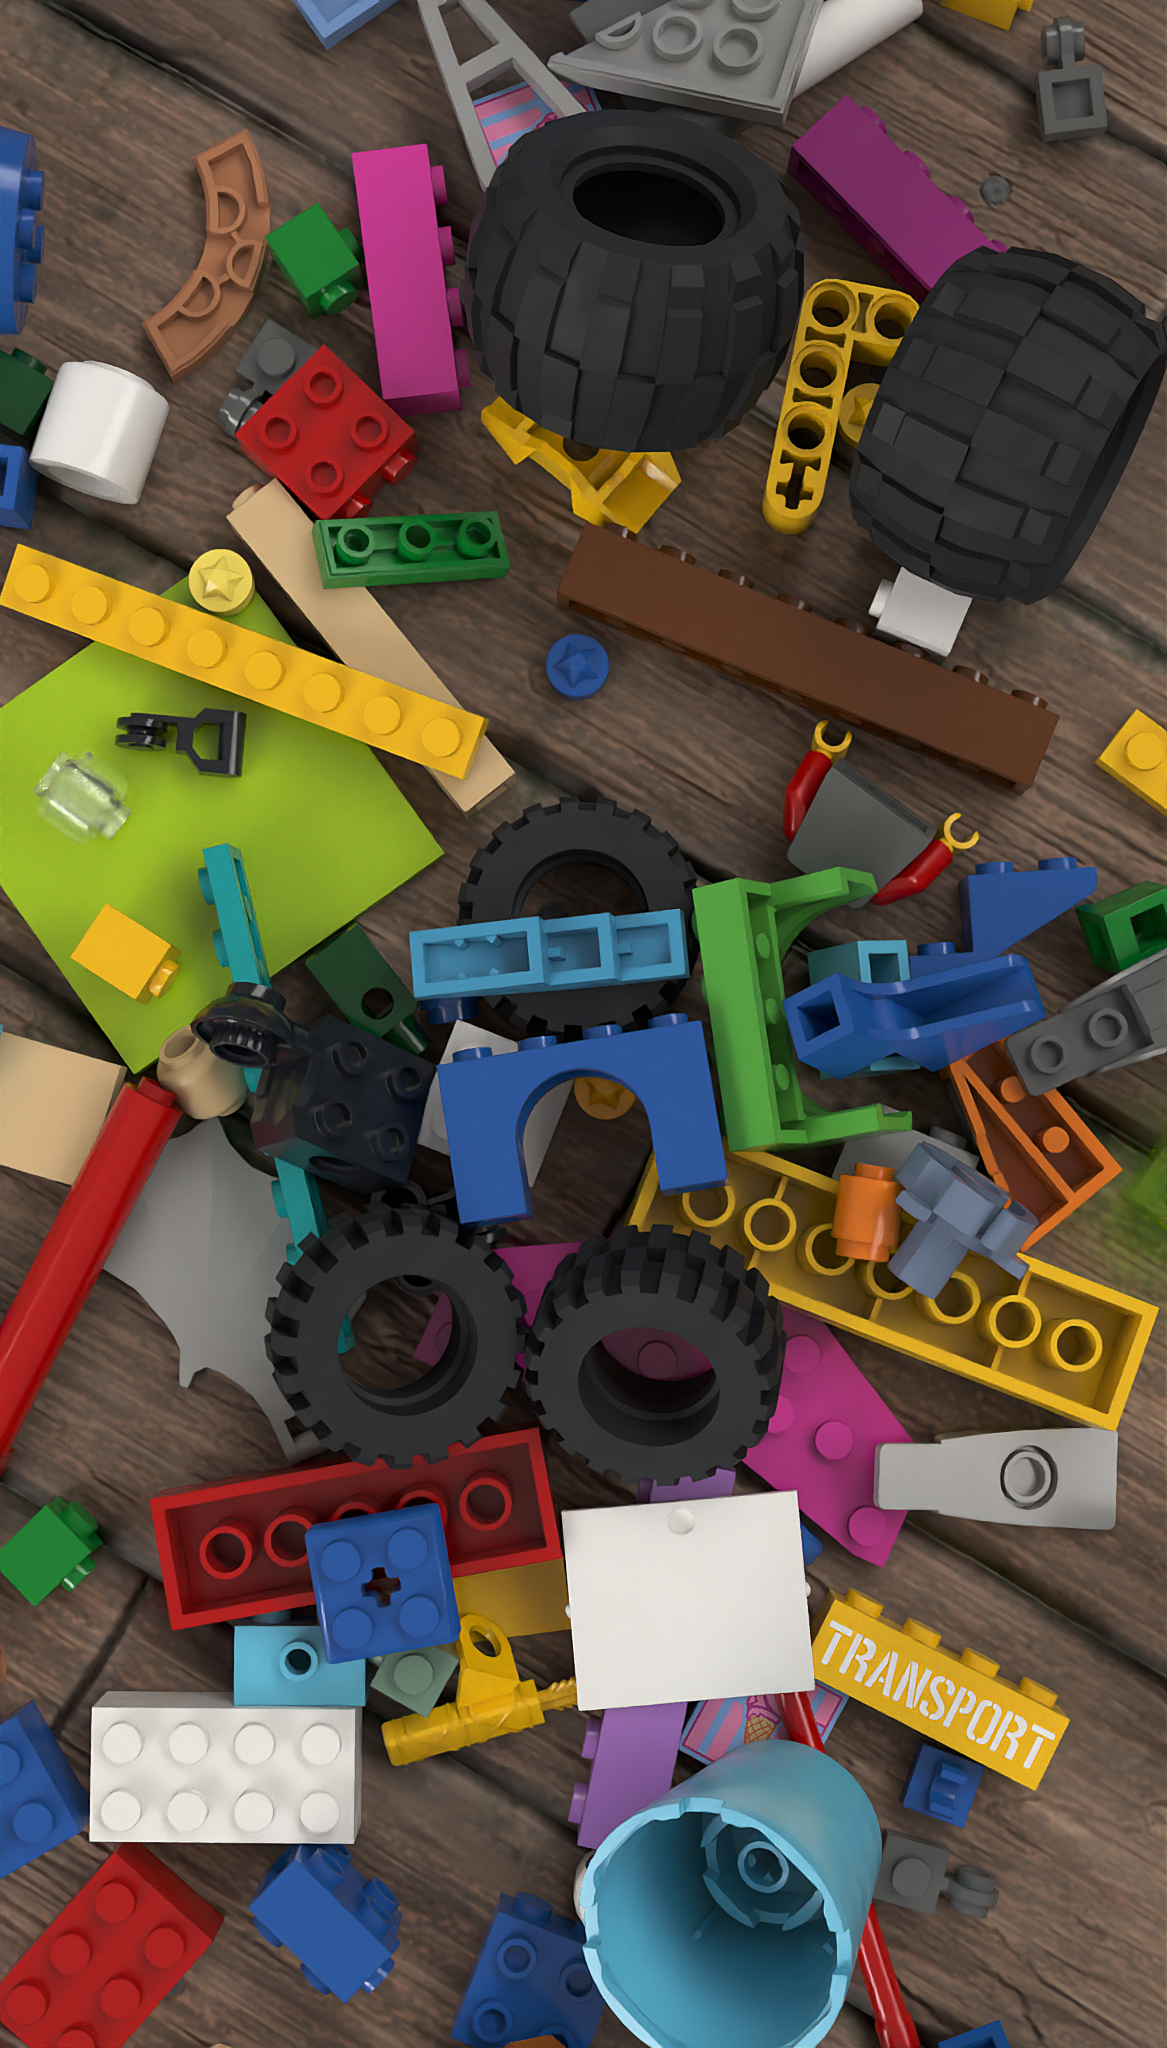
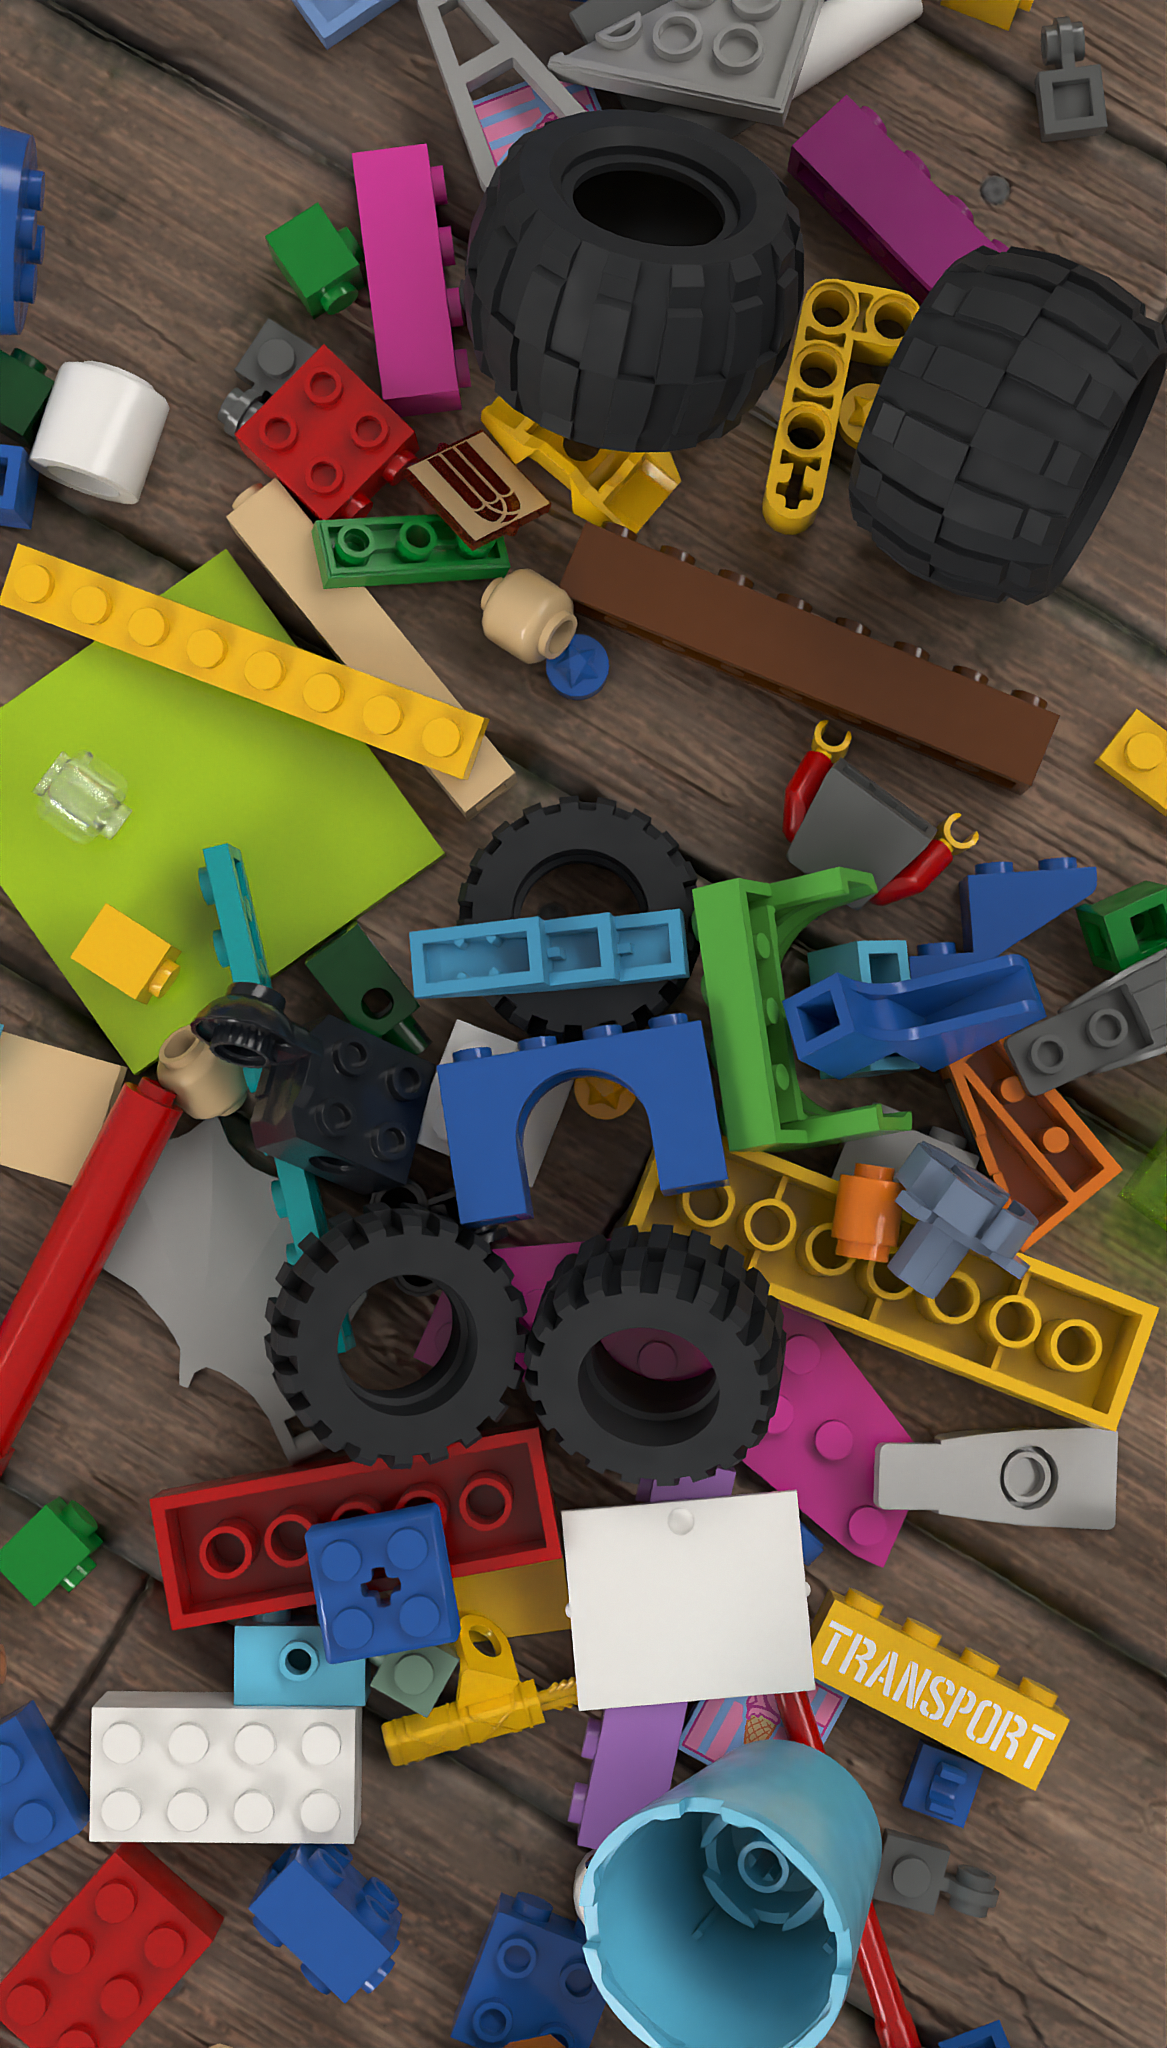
(143, 728): black piece -> none
(221, 582): light yellow tile -> none
(232, 261): nougat tile -> none
(450, 1009): blue plate -> none
(476, 489): none -> piece
(528, 616): none -> tan head
(918, 614): white brick -> none

